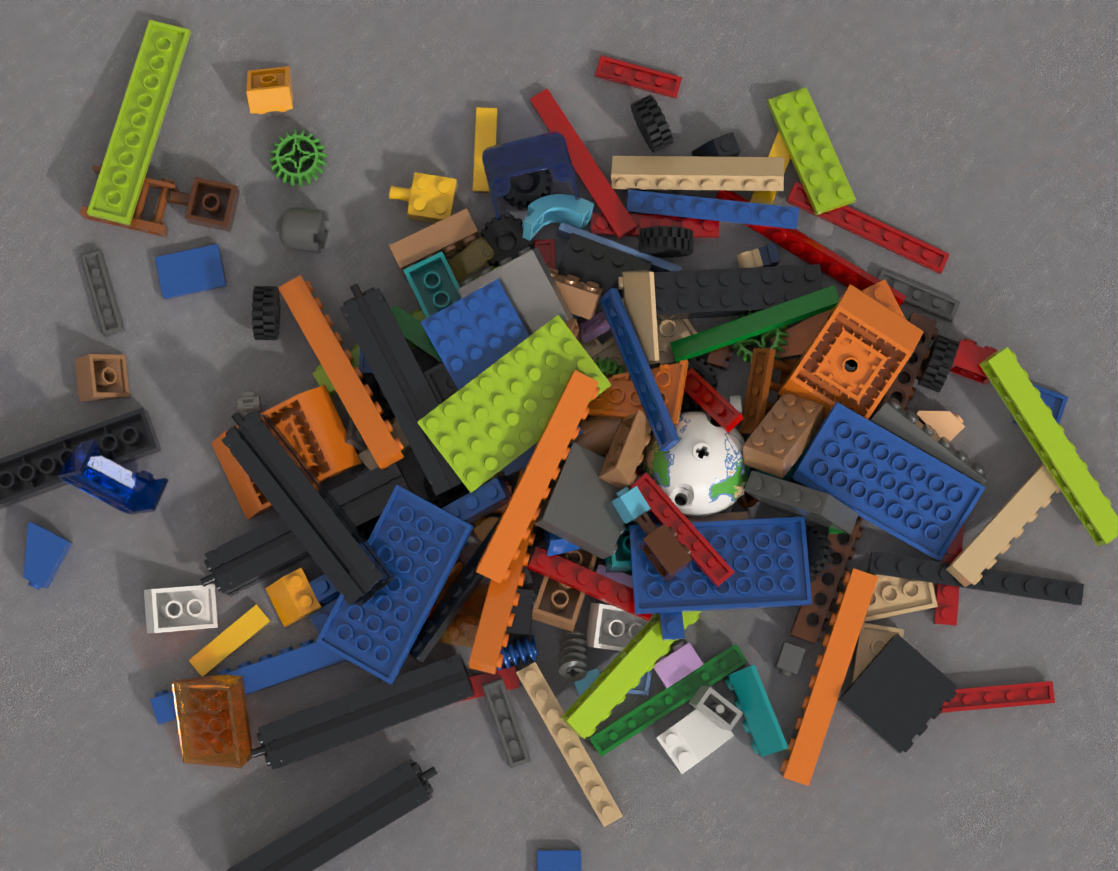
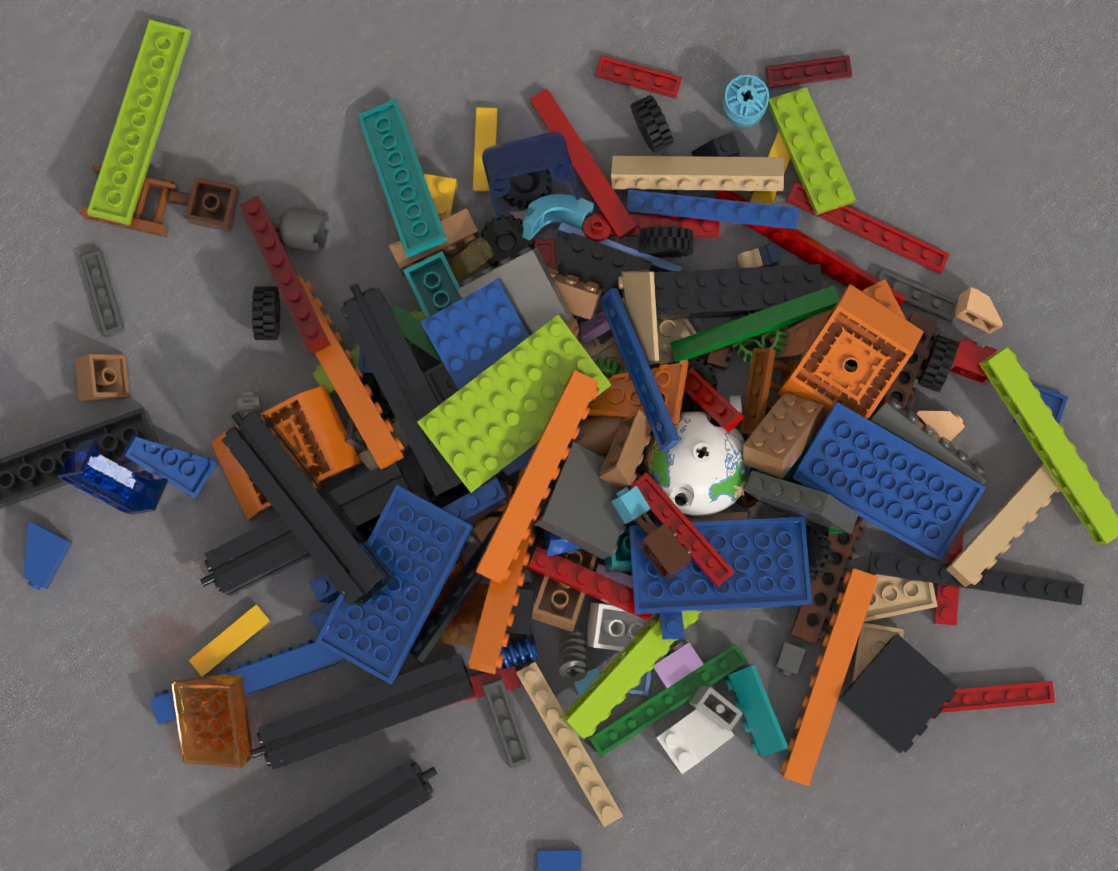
(180, 608): white slope -> none
(181, 468): none -> blue wing
(190, 271): blue tile -> none
(269, 90): light orange slope -> none
(285, 275): none -> dark red brick
(293, 597): light orange slope -> none
(306, 157): bright green gear -> none
(402, 178): none -> teal plate
(596, 228): none -> red piece
(739, 111): none -> medium azure wheel
(808, 71): none -> dark red tile
(978, 310): none -> light nougat slope

